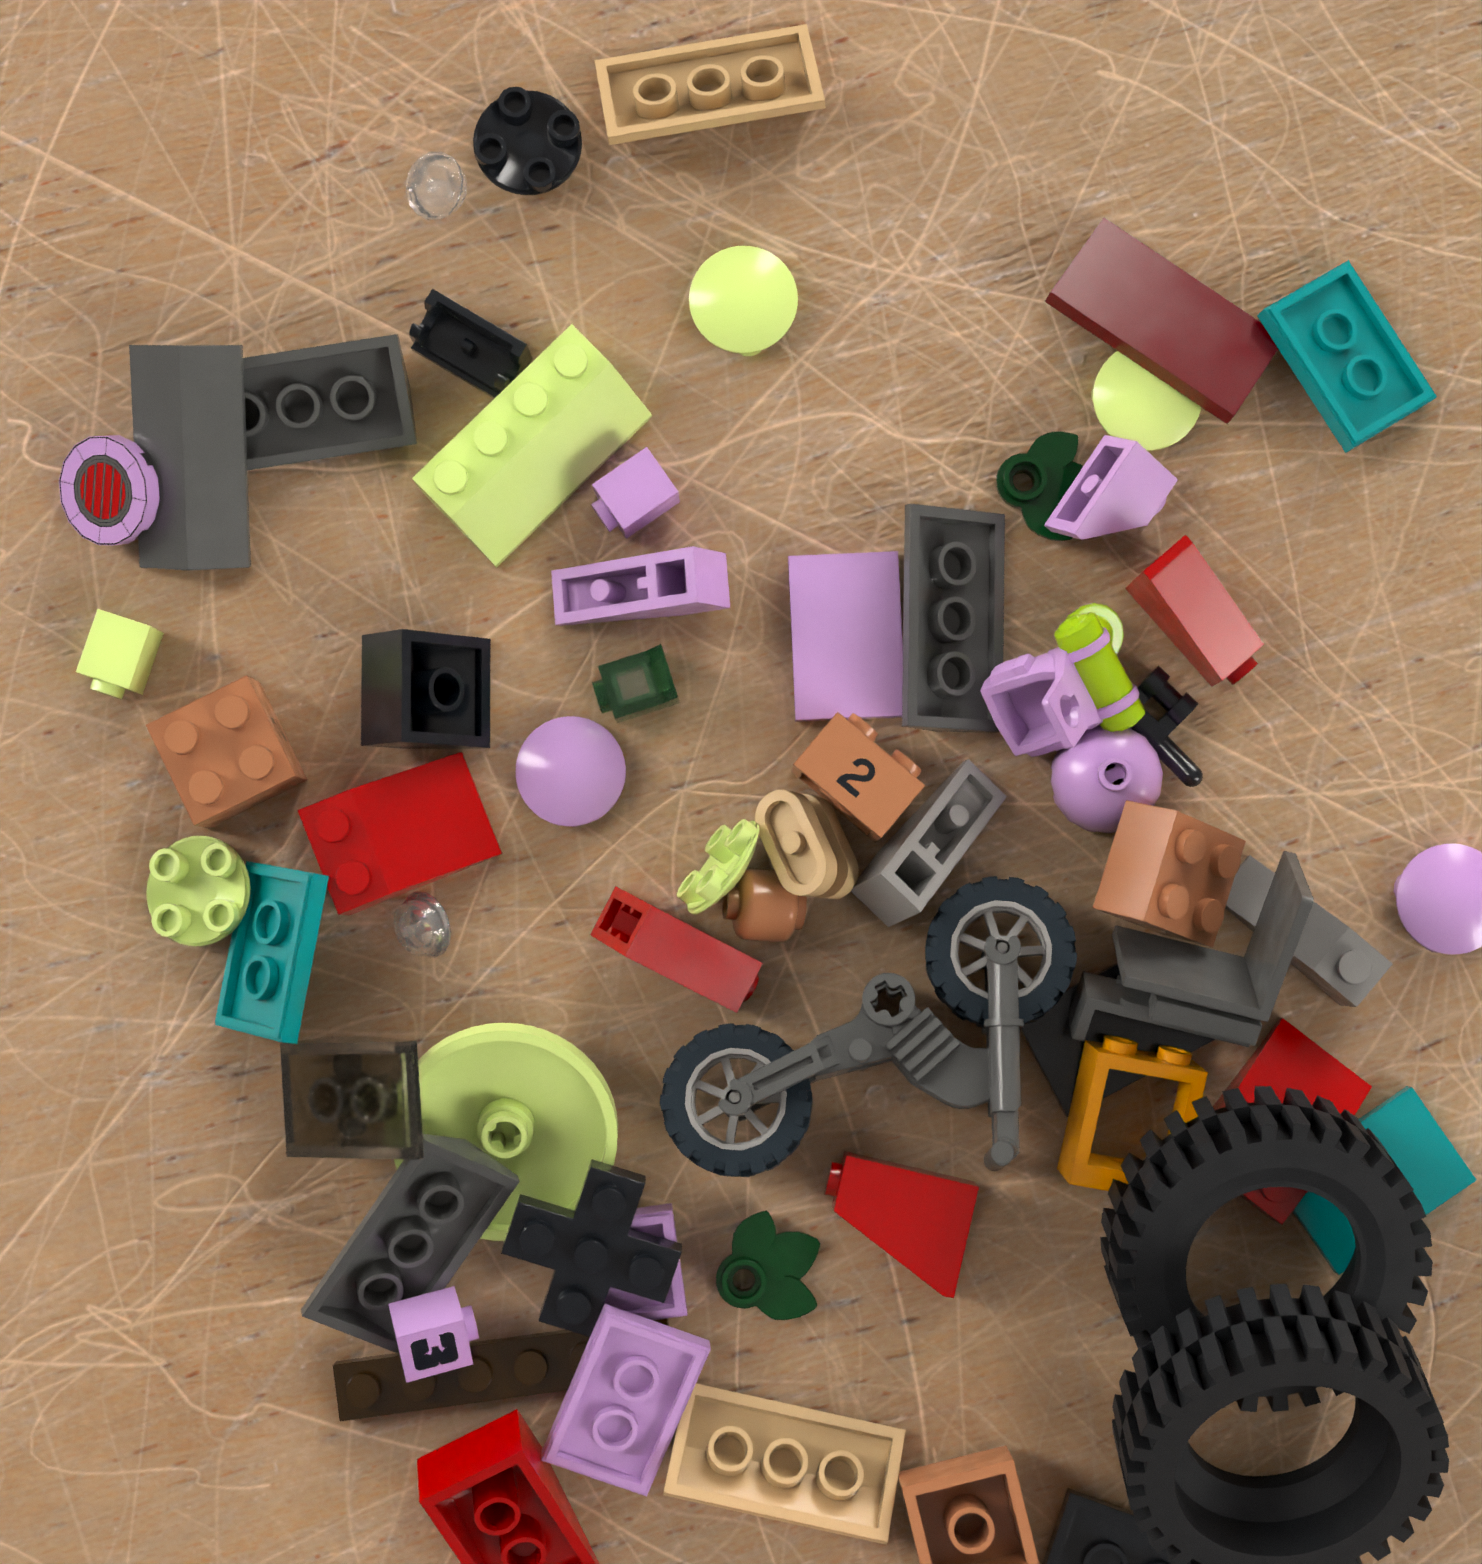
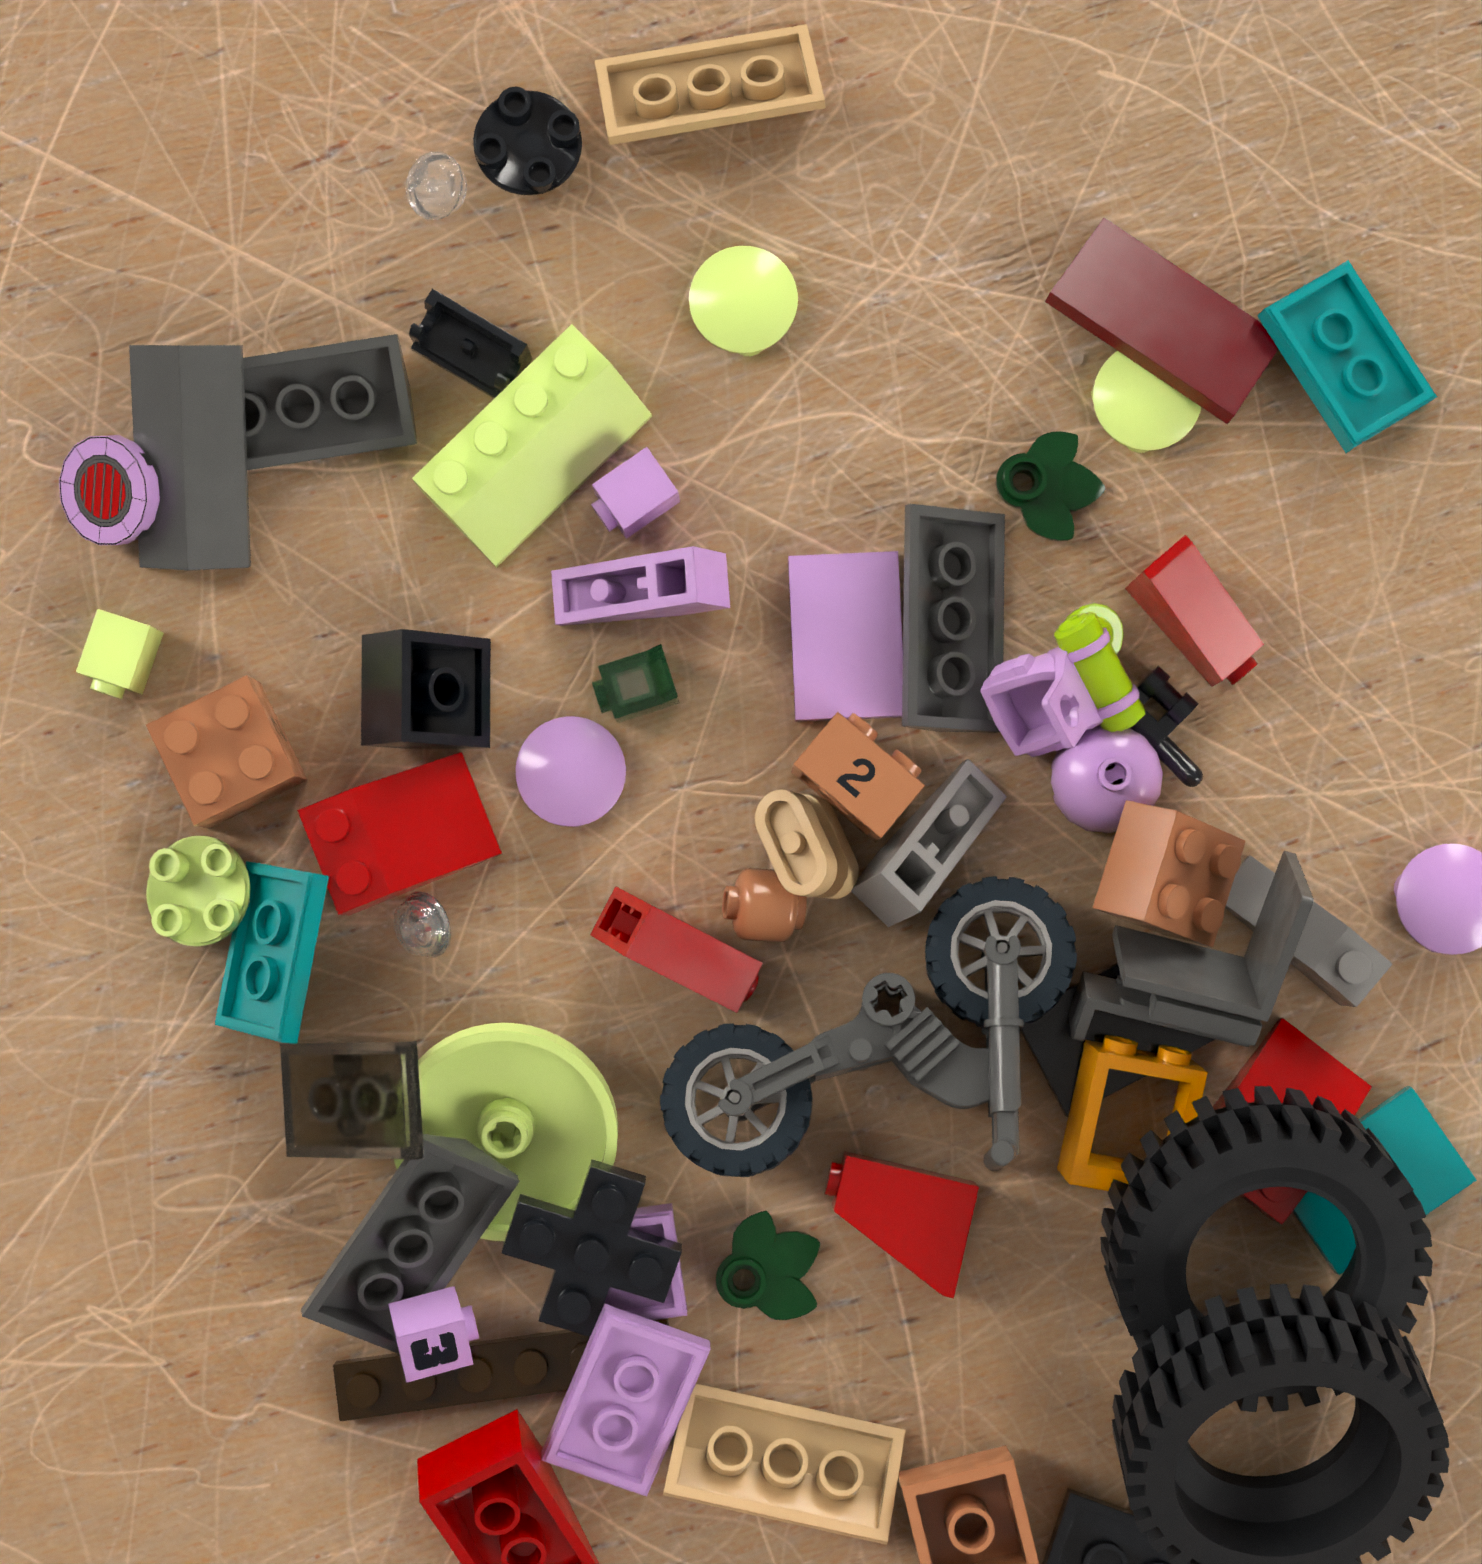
(728, 860): yellowish green dish -> none
(1113, 491): lavender slope -> none

